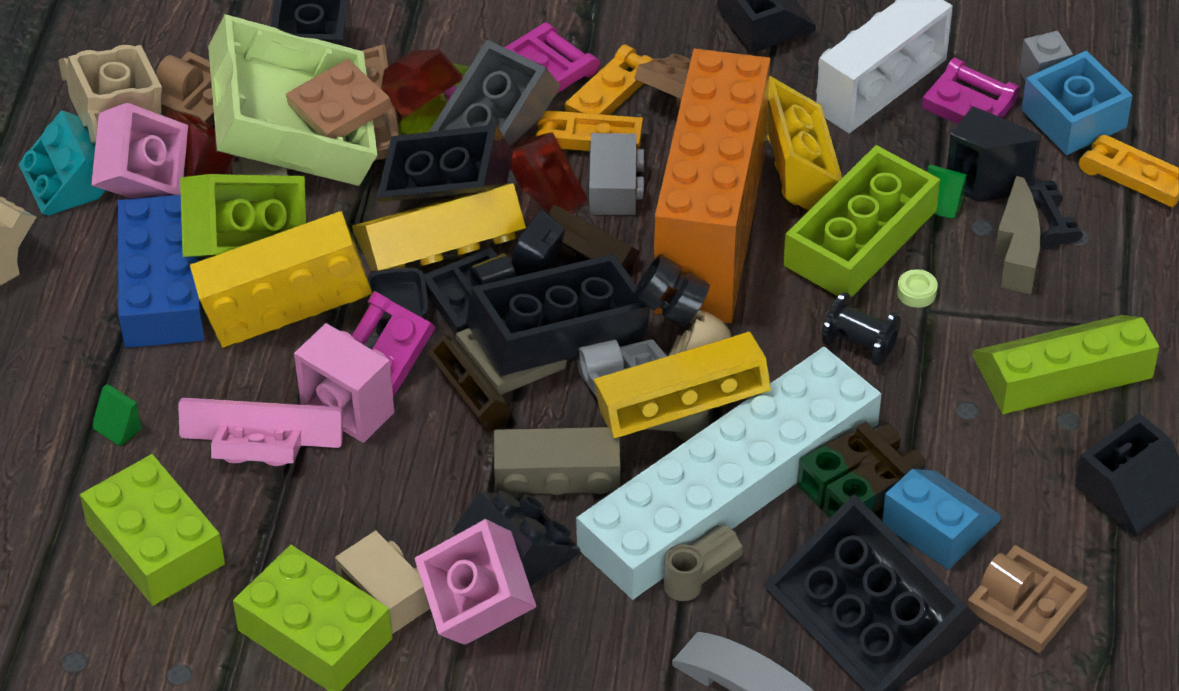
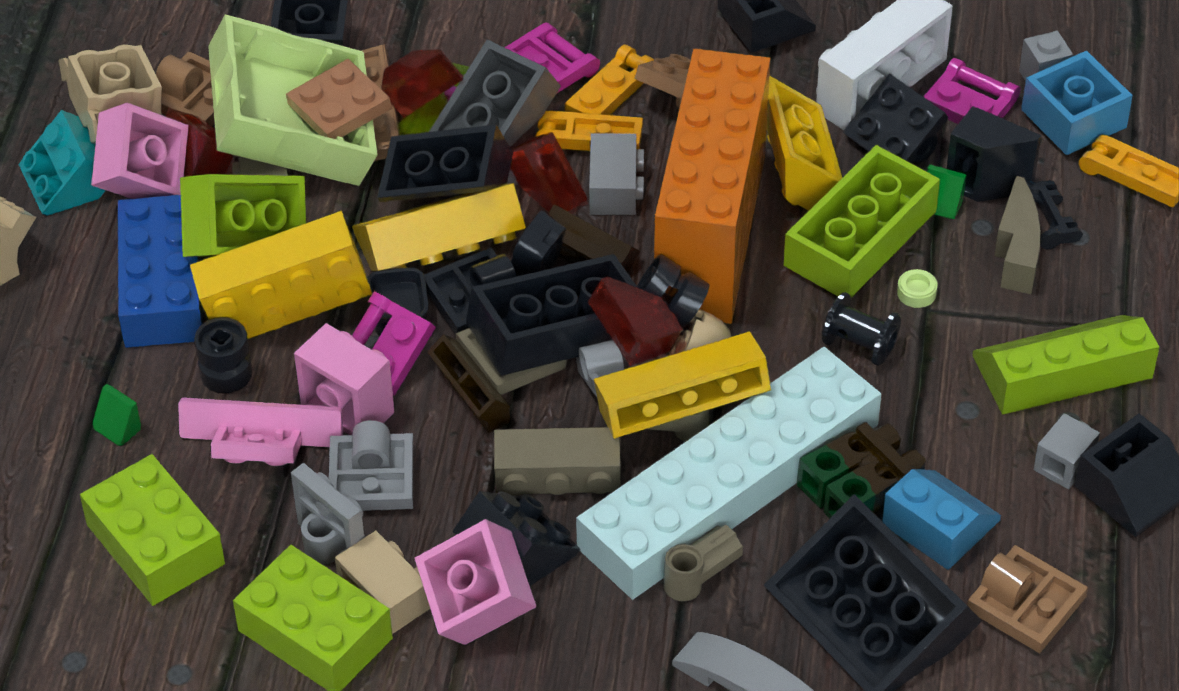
(223, 355): none -> black wheel
(326, 517): none -> light grey plate
(373, 466): none -> light grey plate
(635, 320): none -> clear red slope
(897, 122): none -> black plate
(1061, 450): none -> light grey brick

